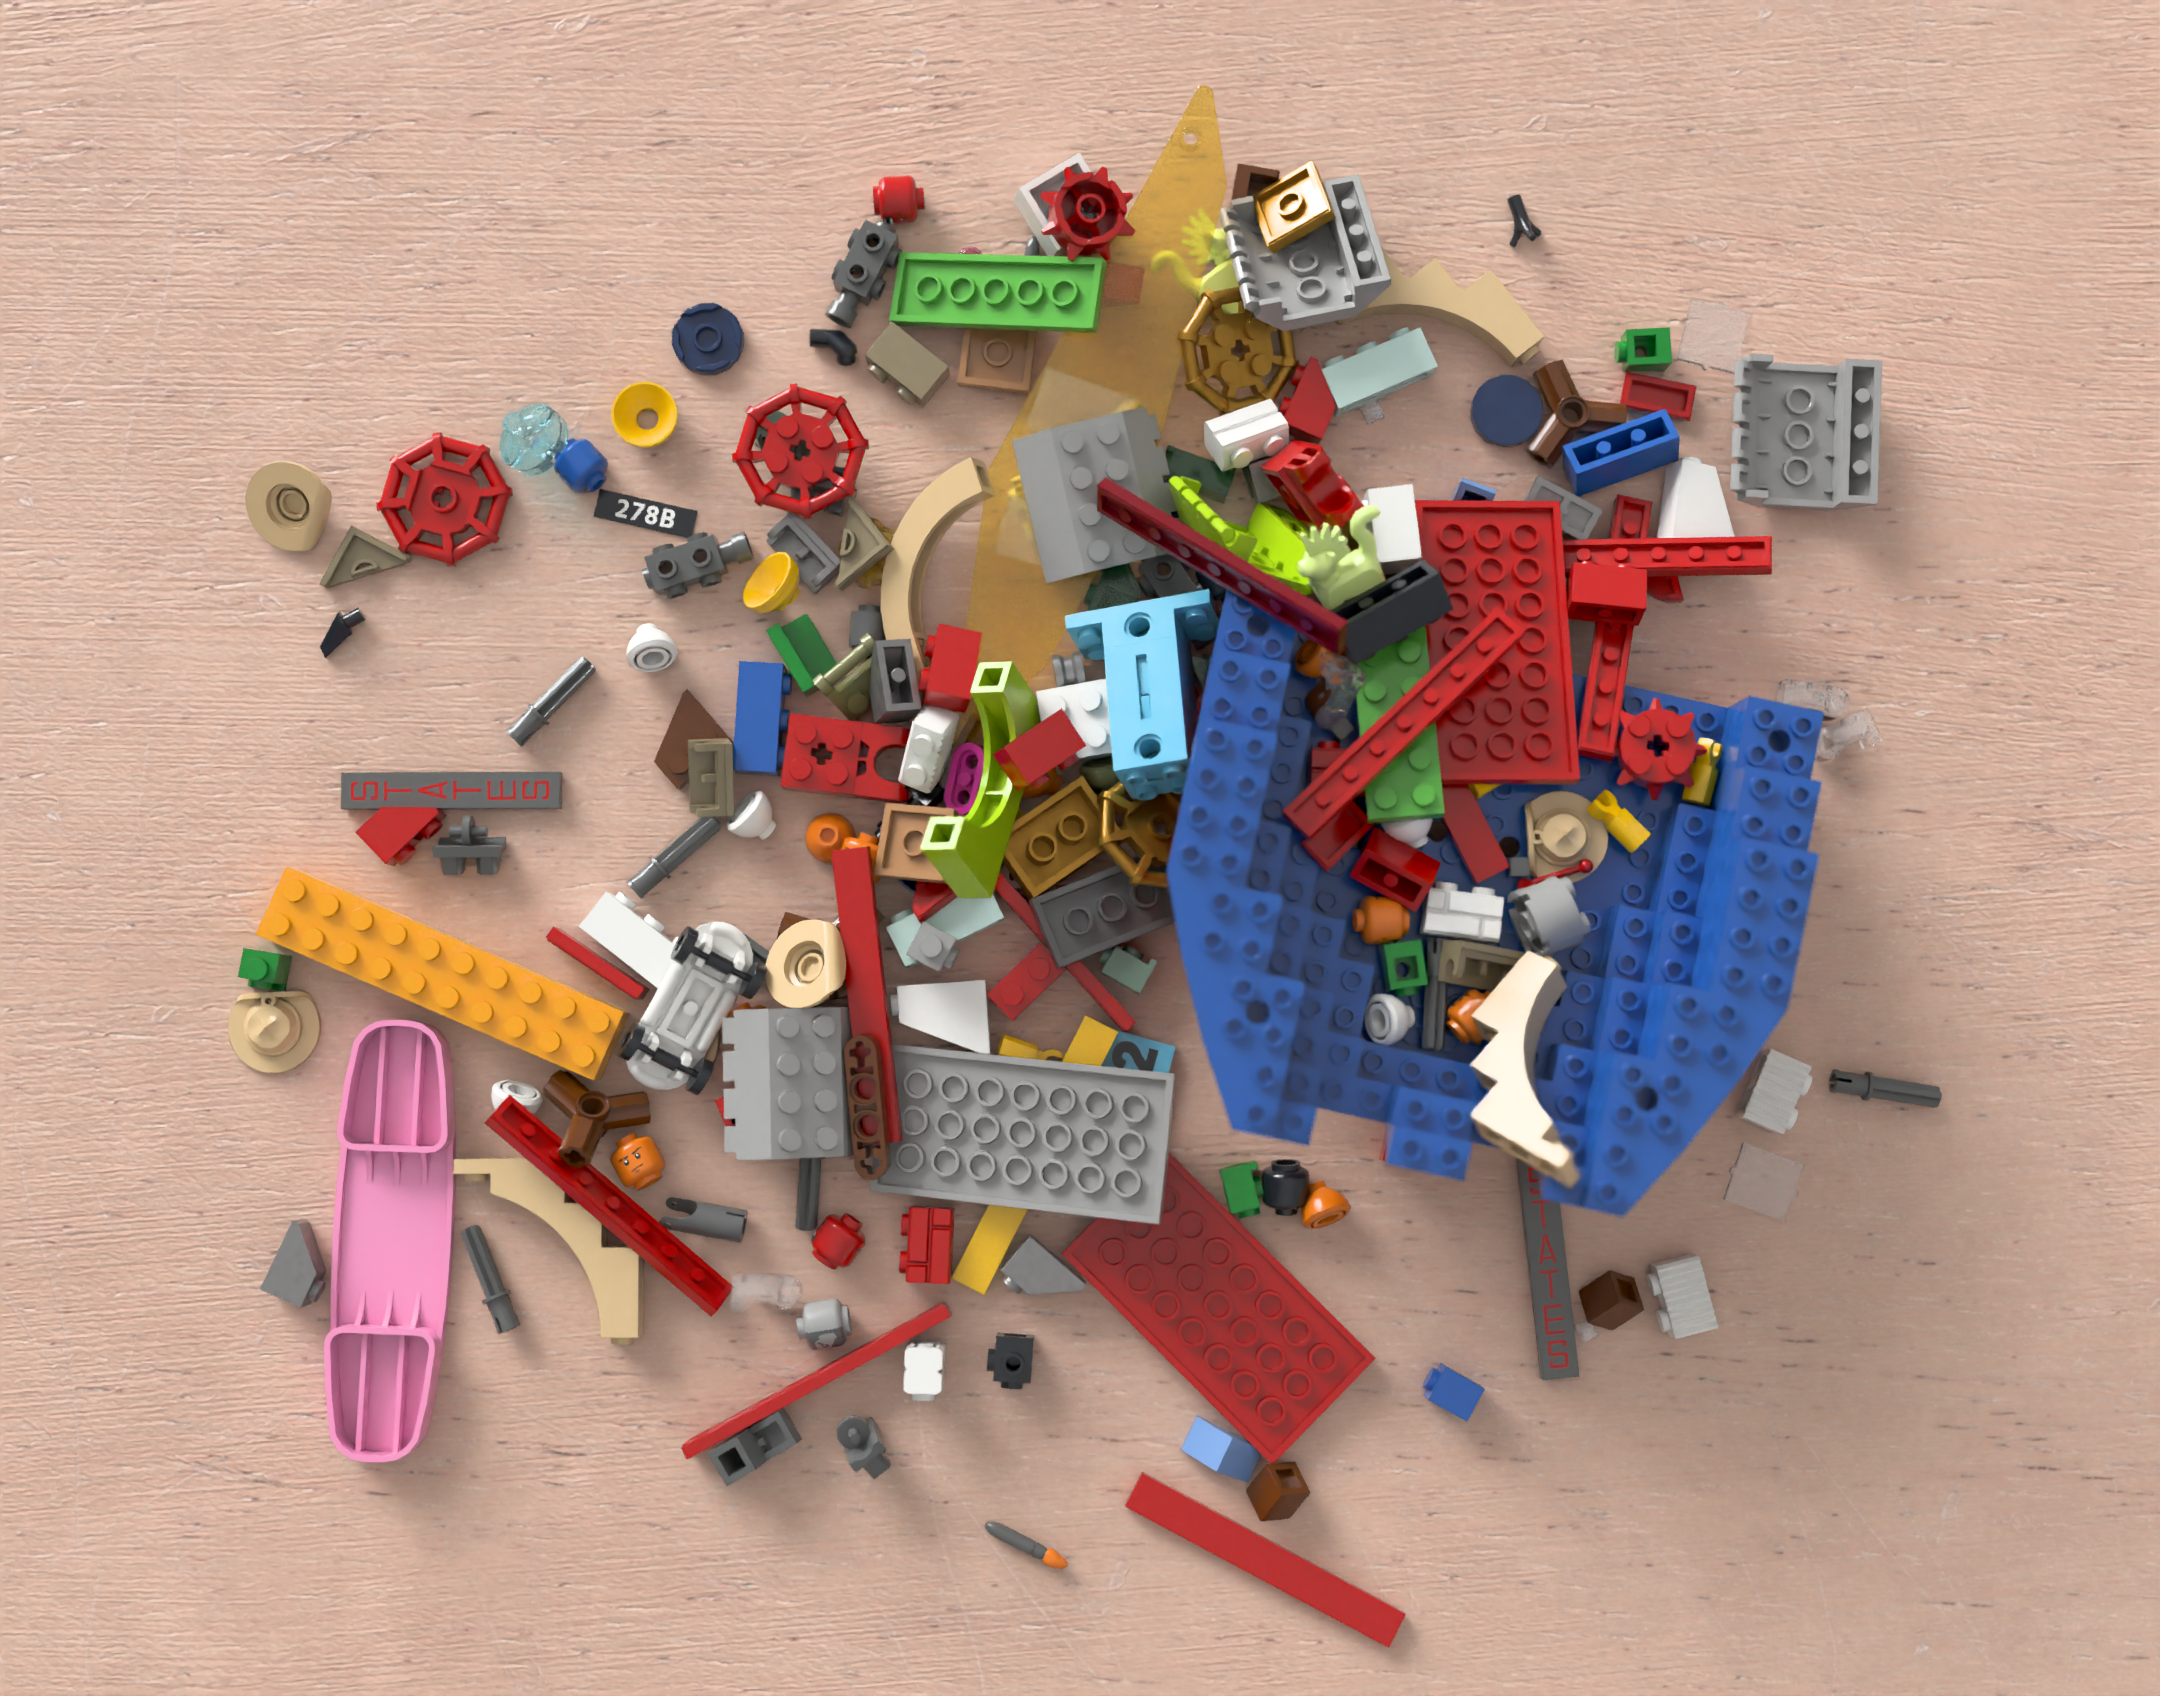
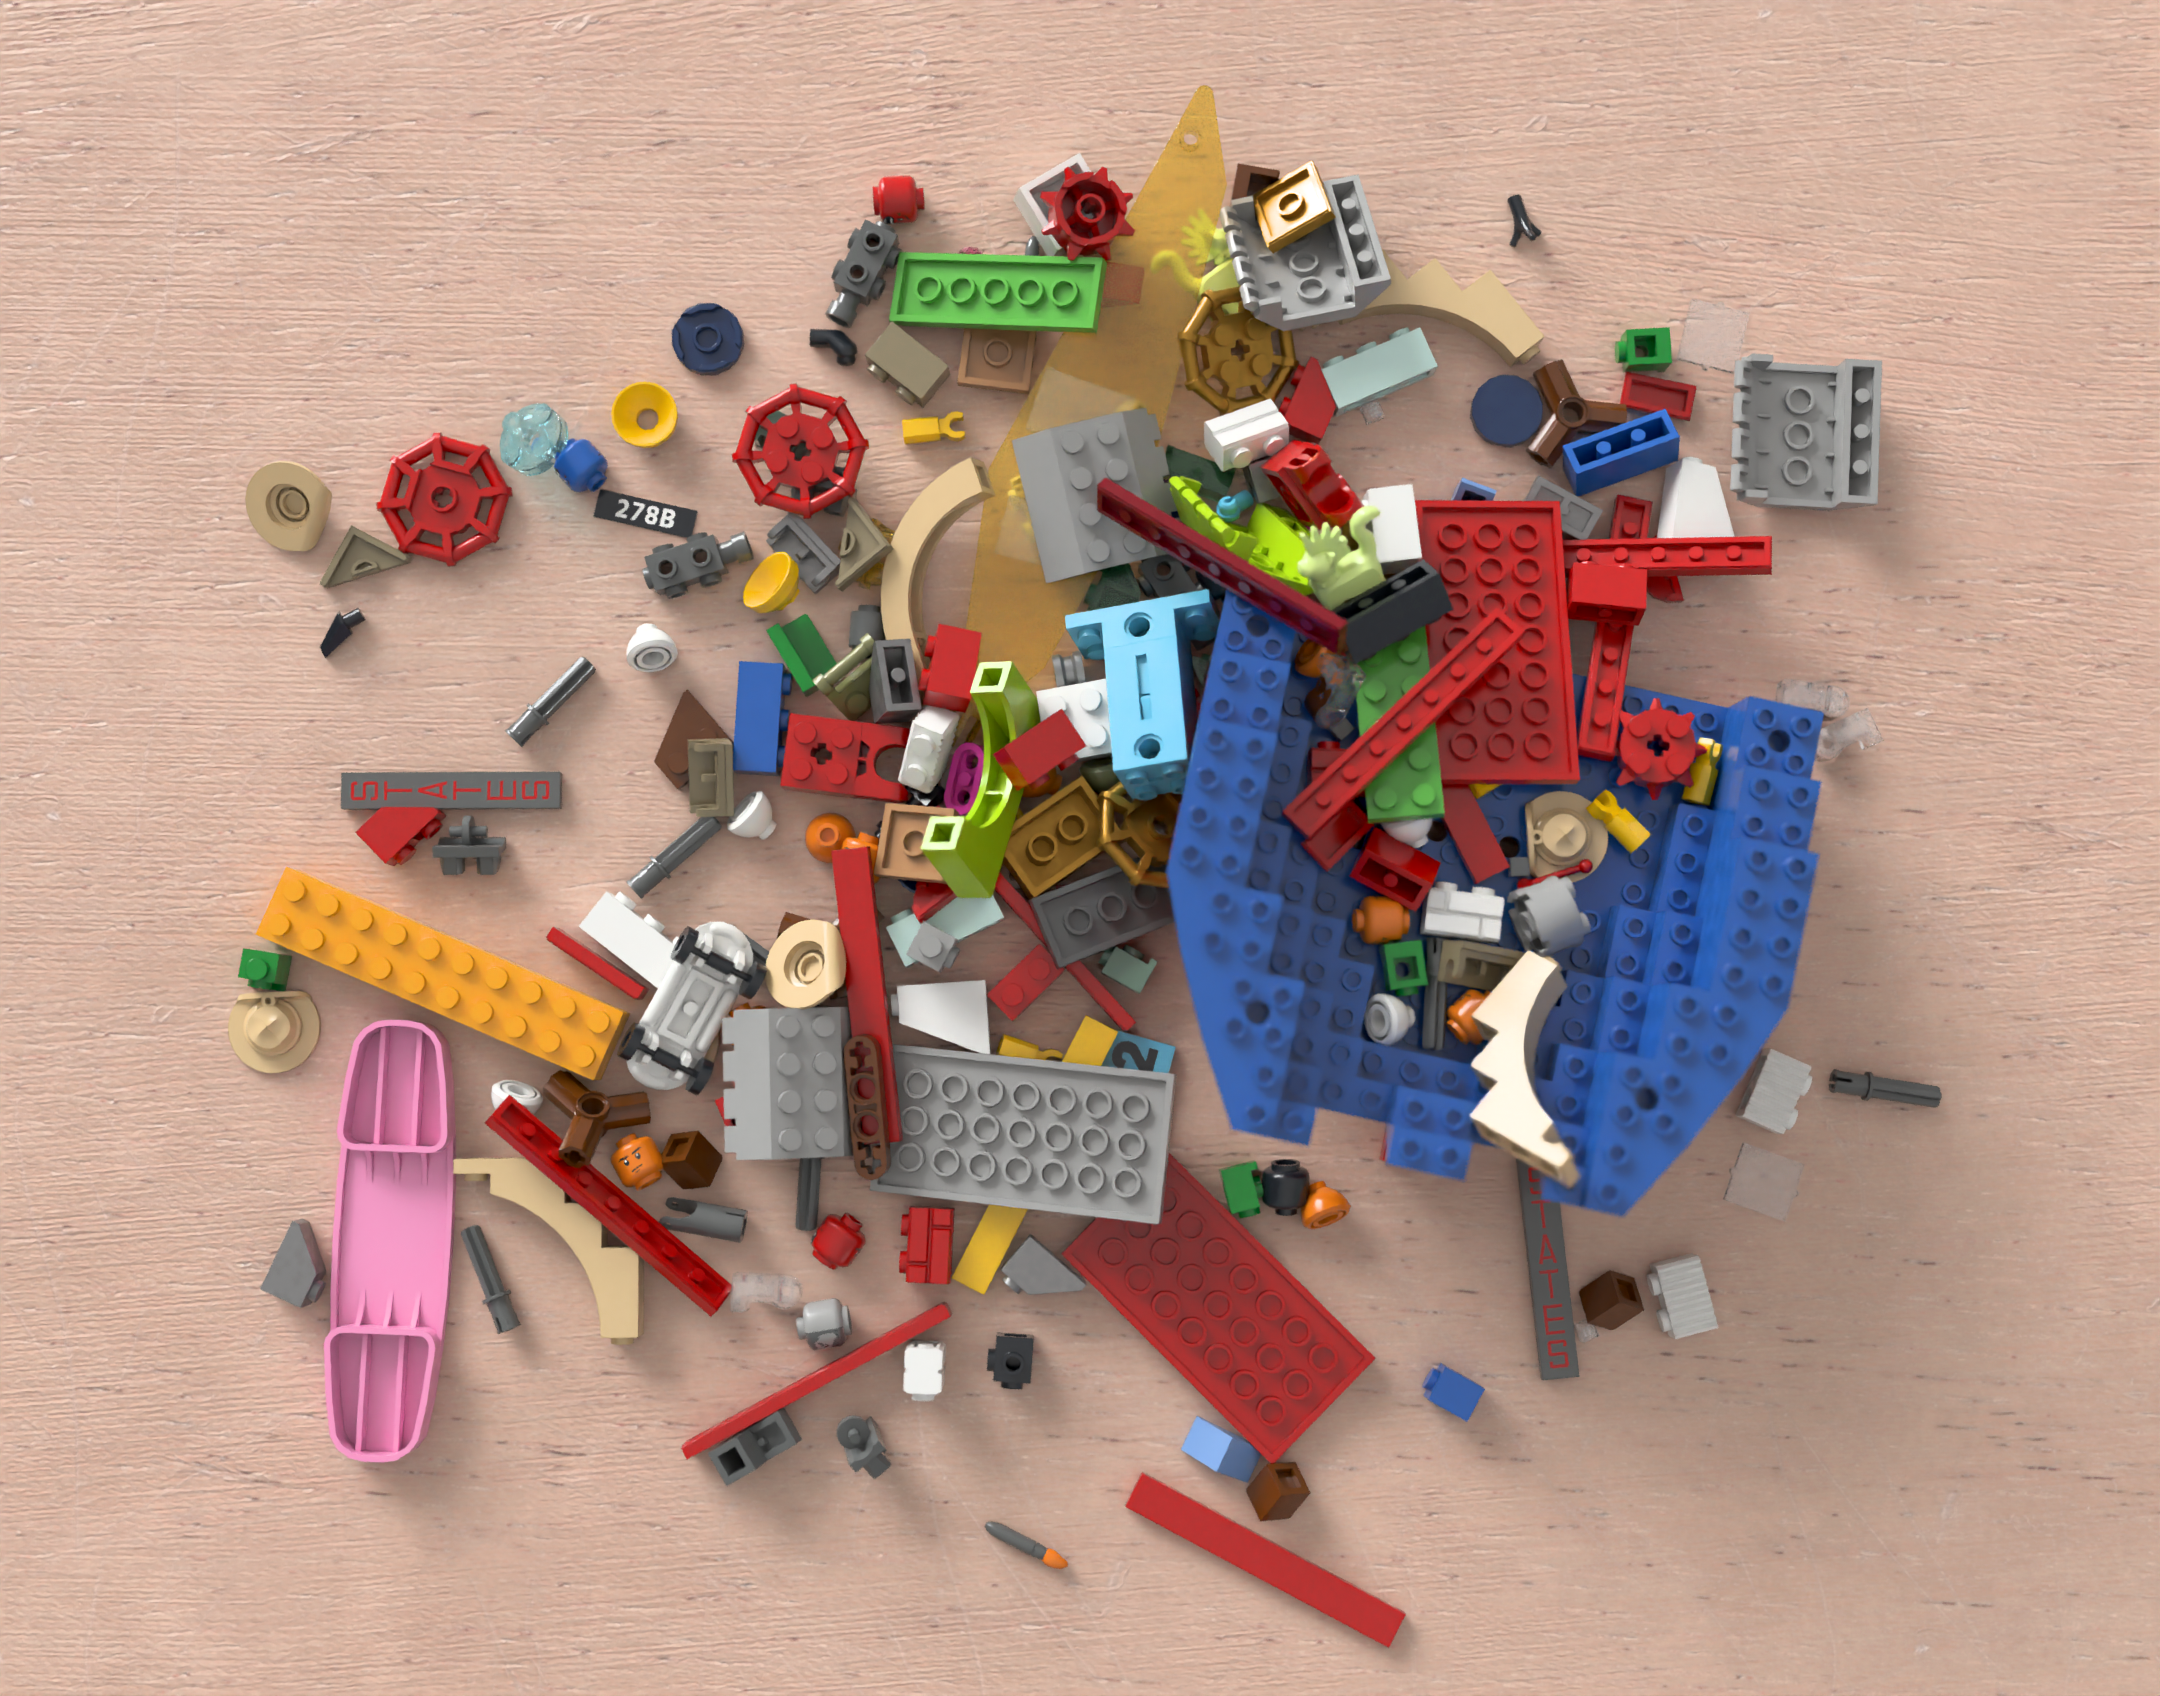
(690, 1160): none -> reddish brown panel
(931, 429): none -> yellow bar
(1231, 507): none -> medium azure arm

